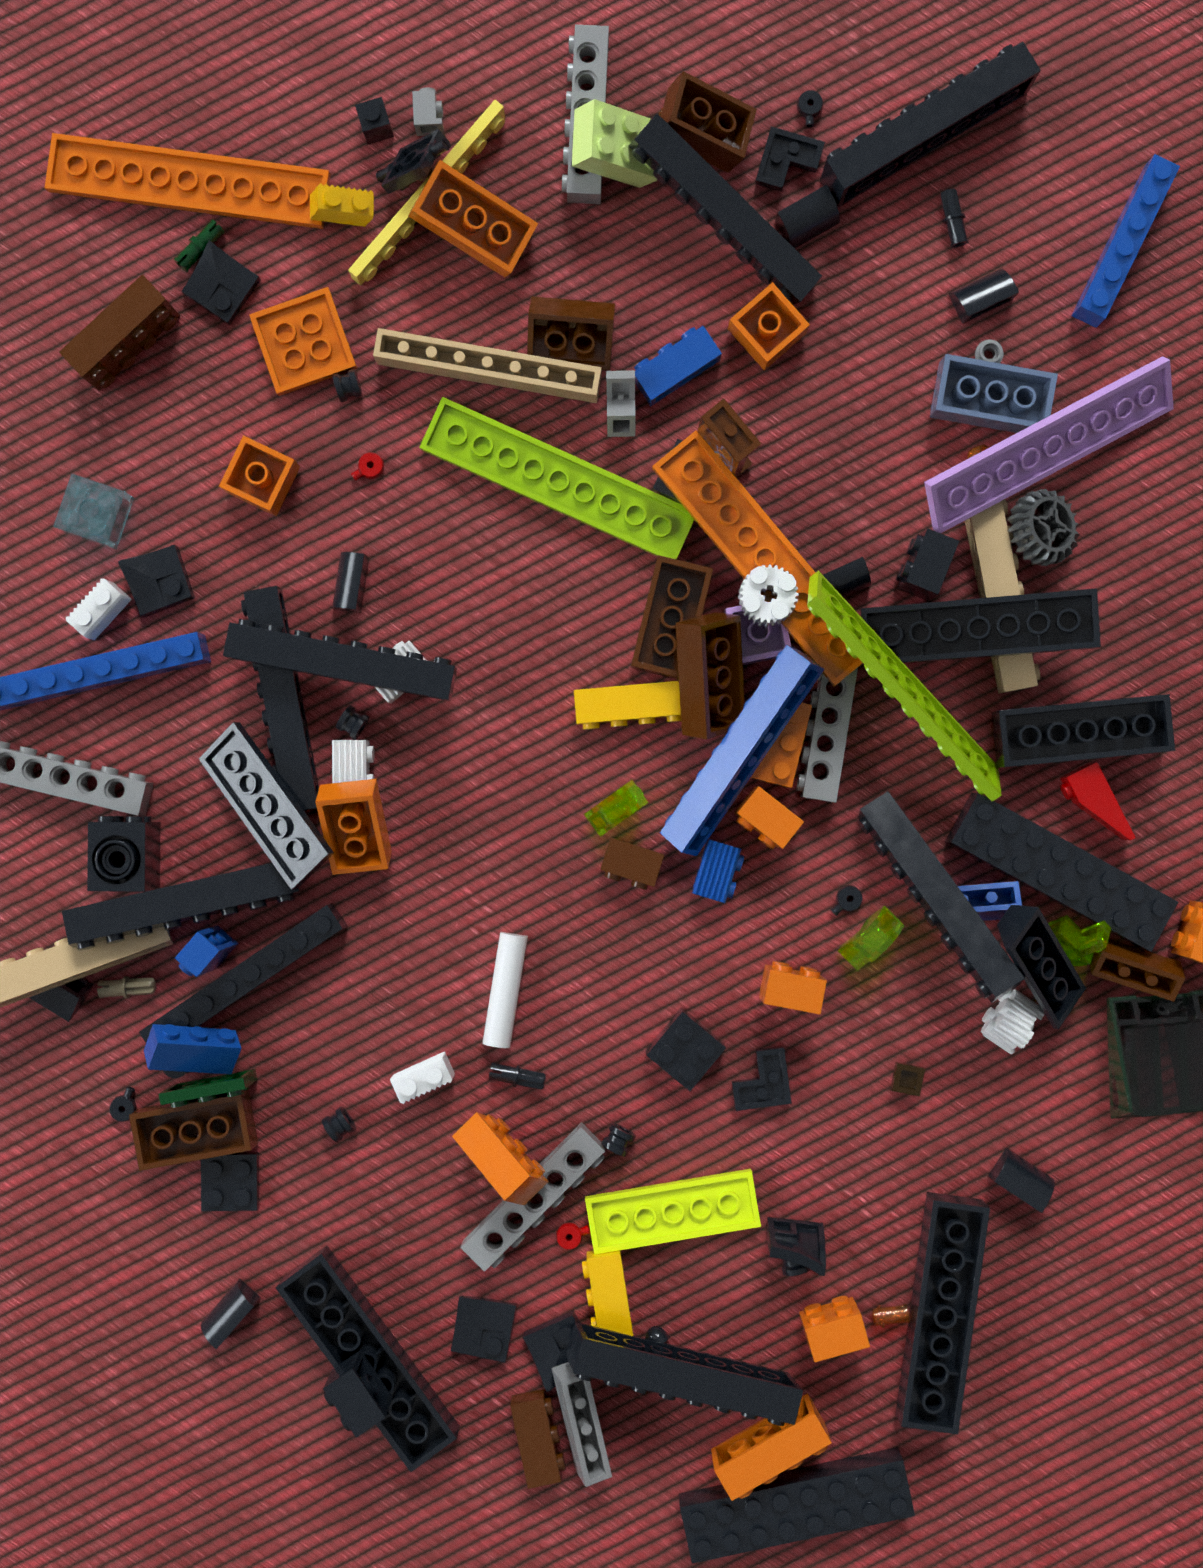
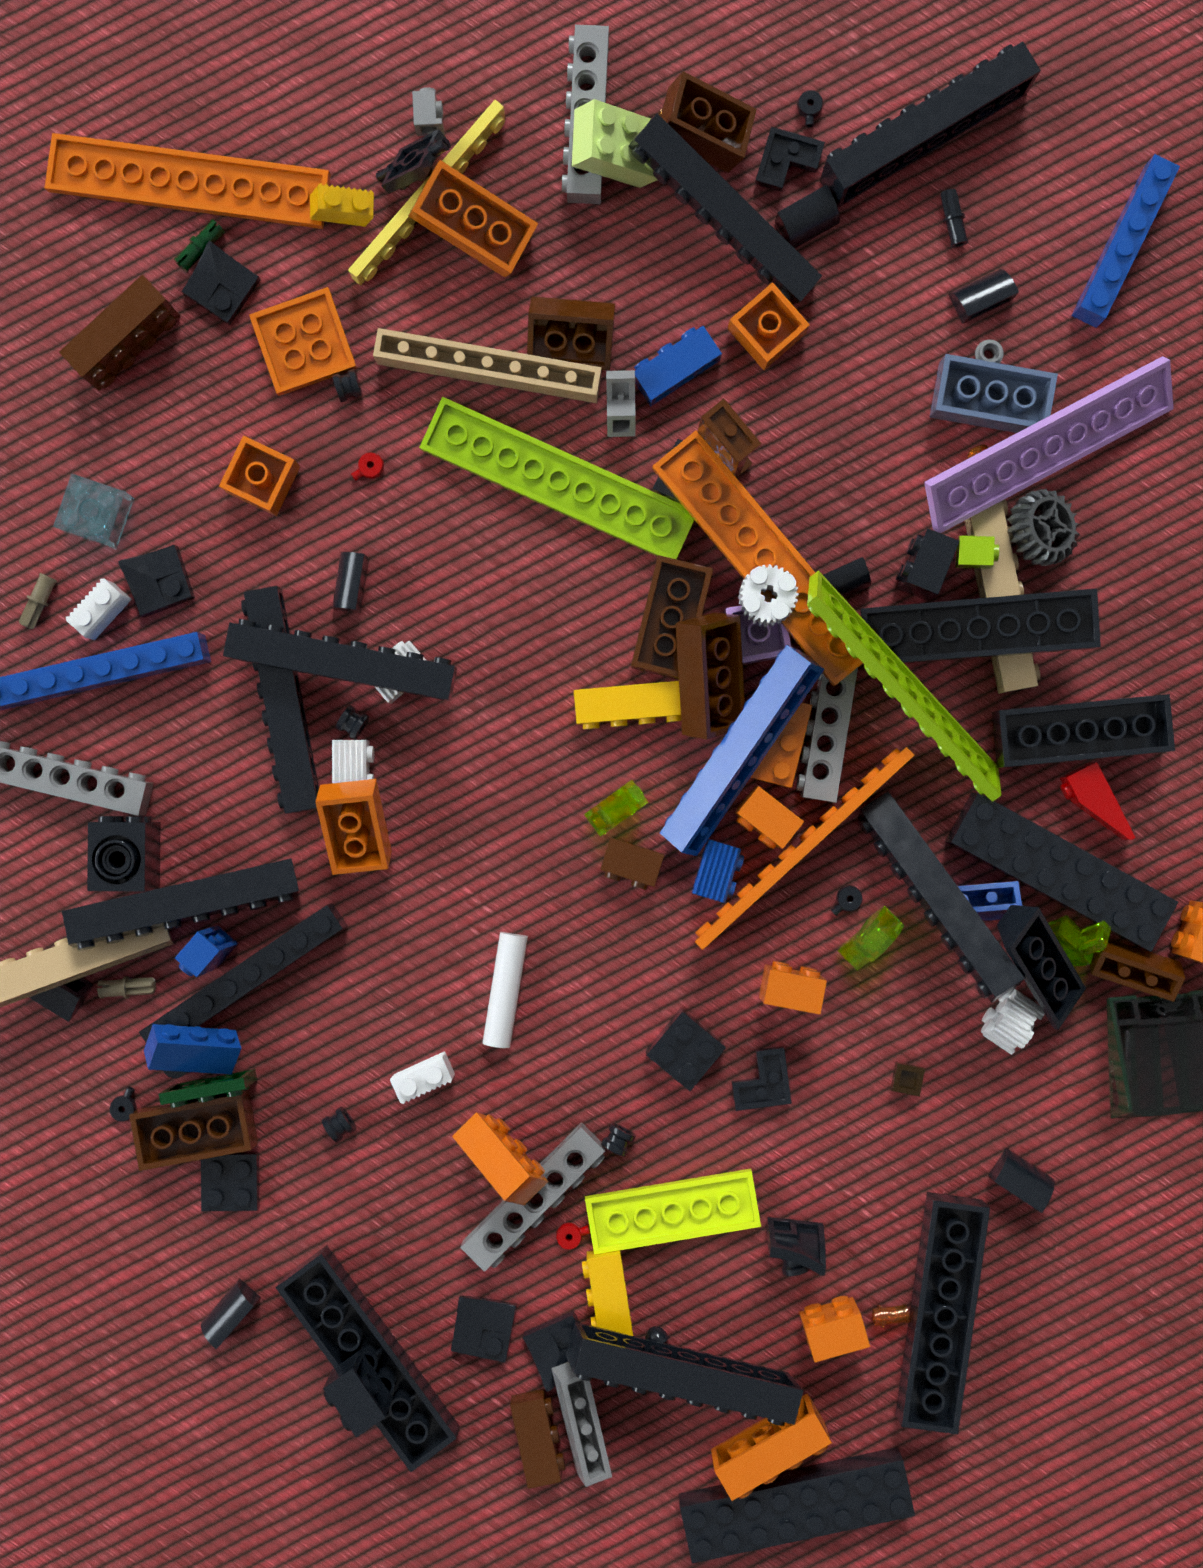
(37, 601): none -> dark tan axle
(266, 805): plate -> none
(374, 120): black brick -> none
(518, 1076): black axle -> none
(809, 839): none -> orange plate
(976, 552): none -> lime brick

